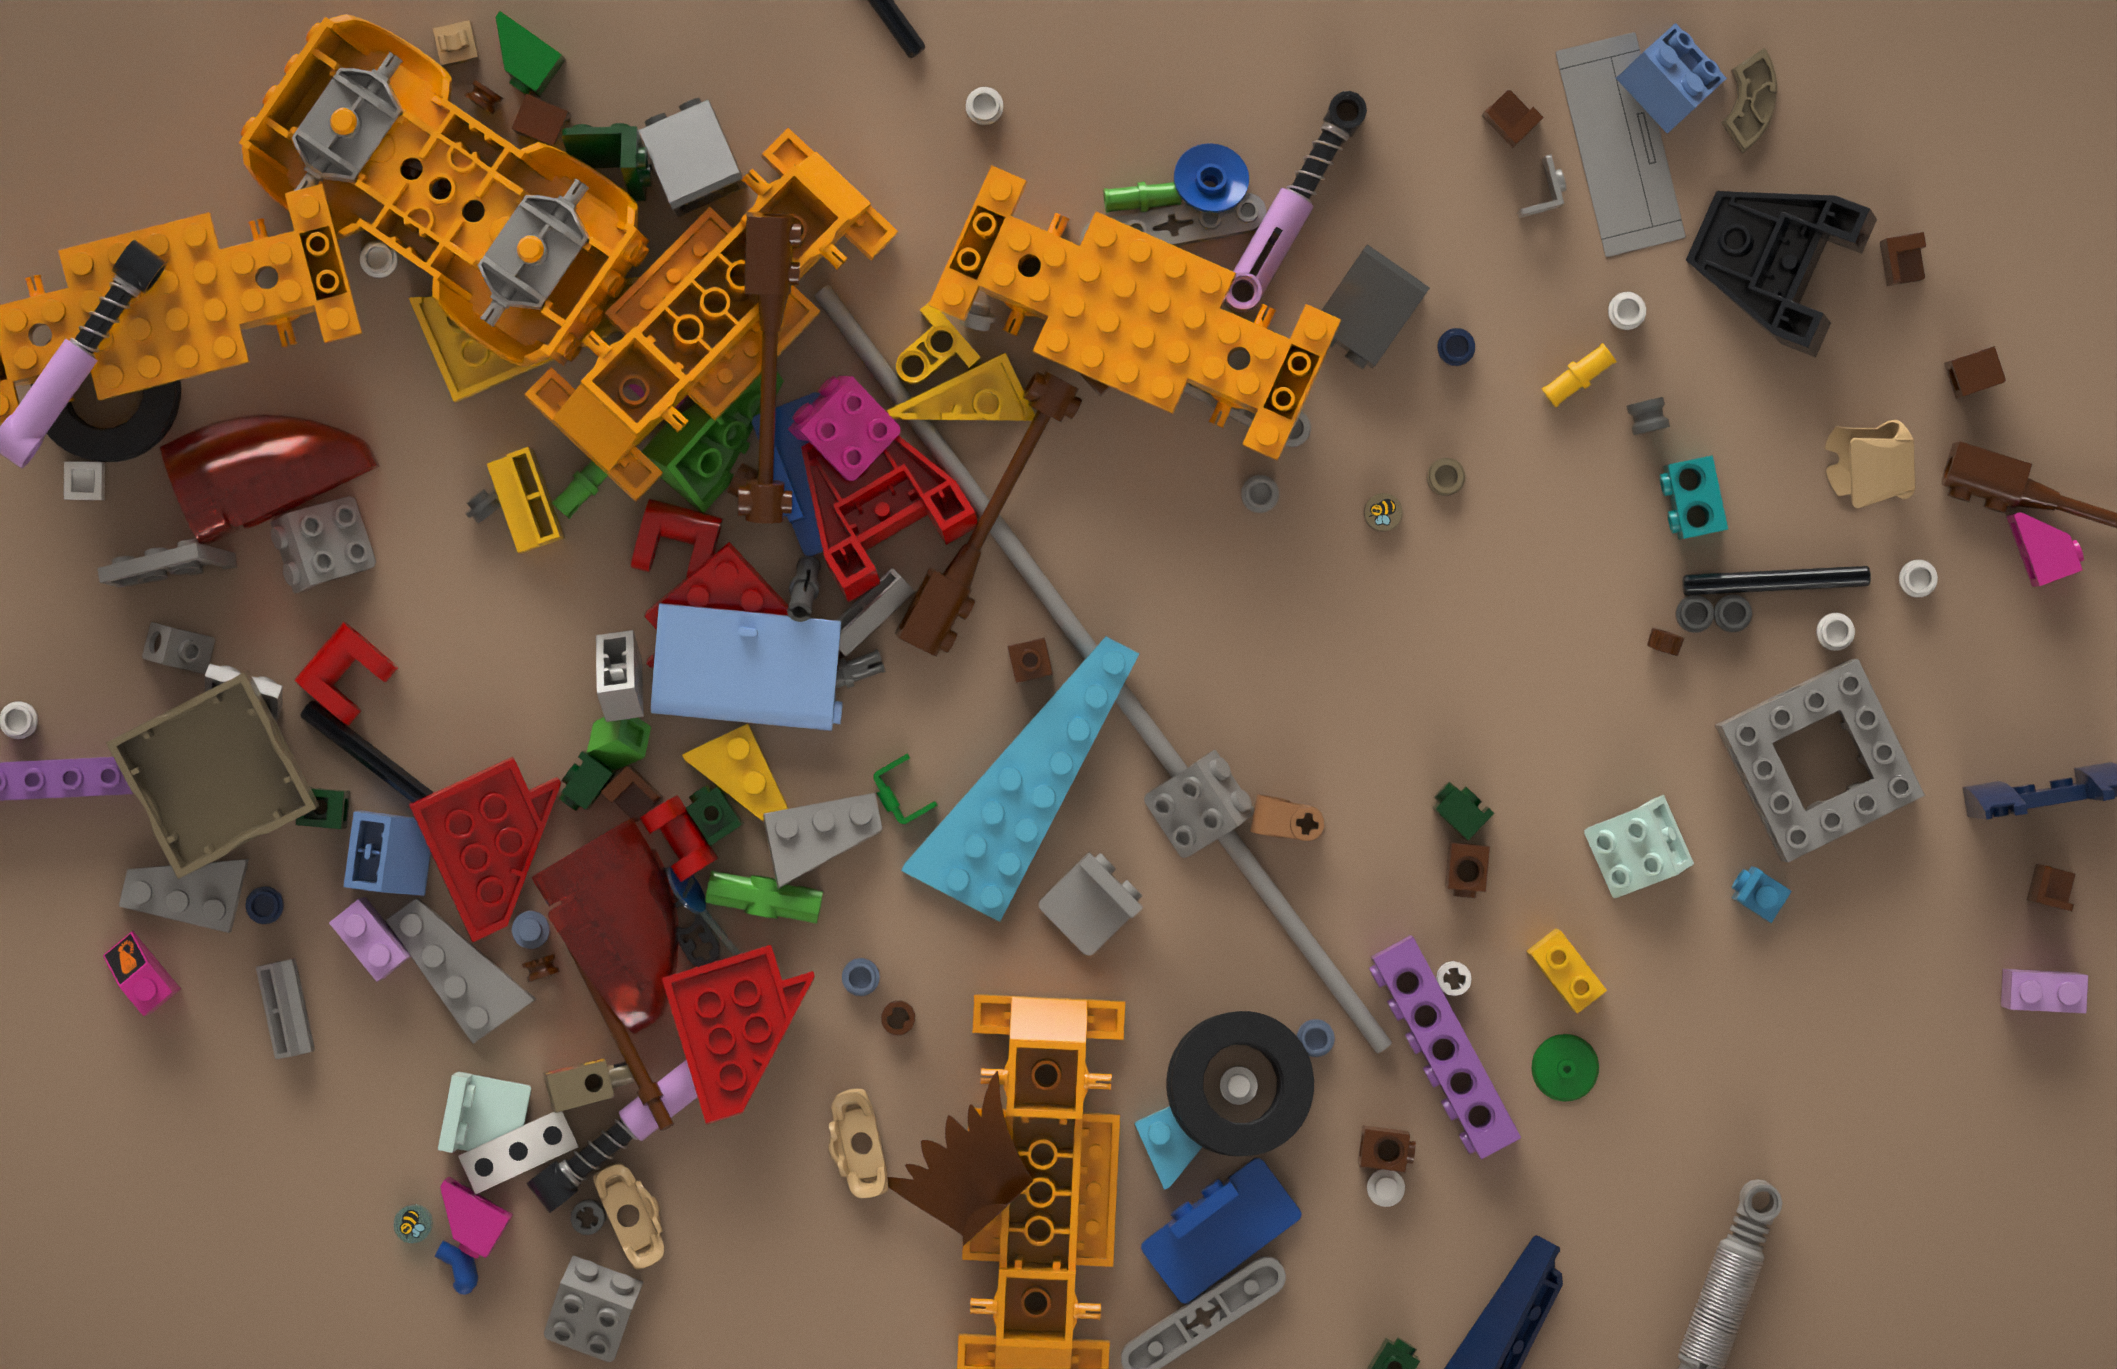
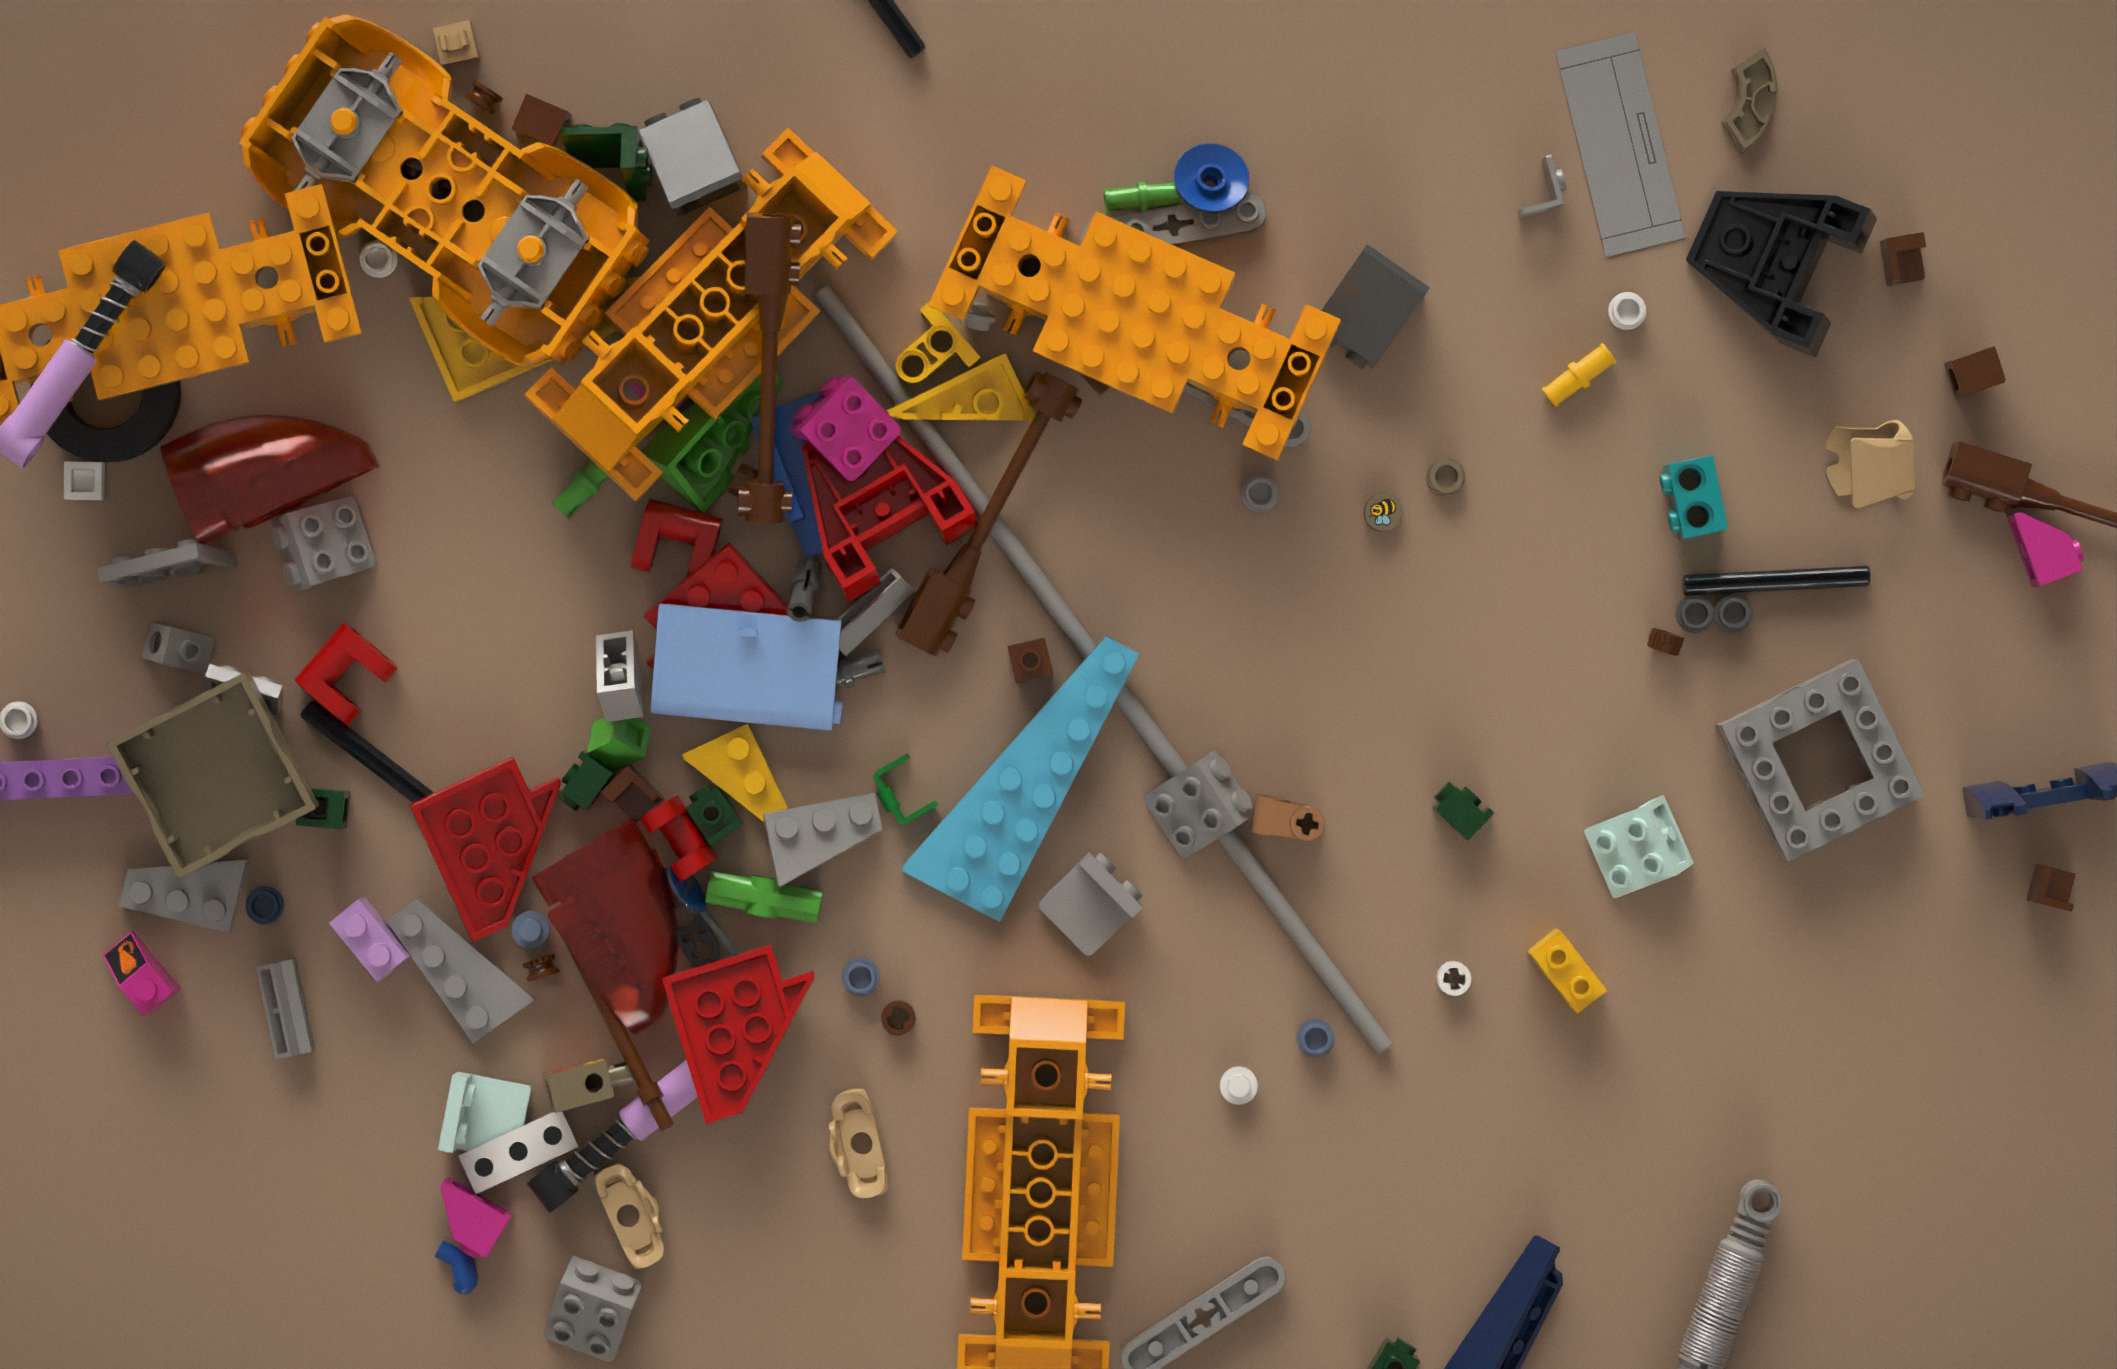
(387, 854): medium blue slope -> none
(413, 1223): tile -> none
(482, 505): dark grey plate -> none
(525, 500): yellow piece -> none
(526, 56): green slope -> none
(577, 1222): dark grey bush -> none
(972, 1175): reddish brown piece -> none
(984, 106): white plate -> none
(1166, 1145): medium azure wing -> none
(1220, 1229): blue bracket -> none
(1290, 1066): black tyre -> none
(1292, 204): piece -> none
(1370, 1140): reddish brown brick -> none
(1385, 1187): white plate -> none
(1456, 347): dark blue plate -> none
(1456, 854): reddish brown brick -> none
(1499, 1128): medium lavender brick -> none
(1511, 118): reddish brown panel -> none
(1565, 1067): green piece -> none
(1648, 416): dark grey wheel -> none
(1671, 78): medium blue slope -> none
(1760, 893): dark azure bracket -> none
(1835, 631): white plate -> none
(1918, 578): white plate -> none
(2044, 991): lavender brick -> none

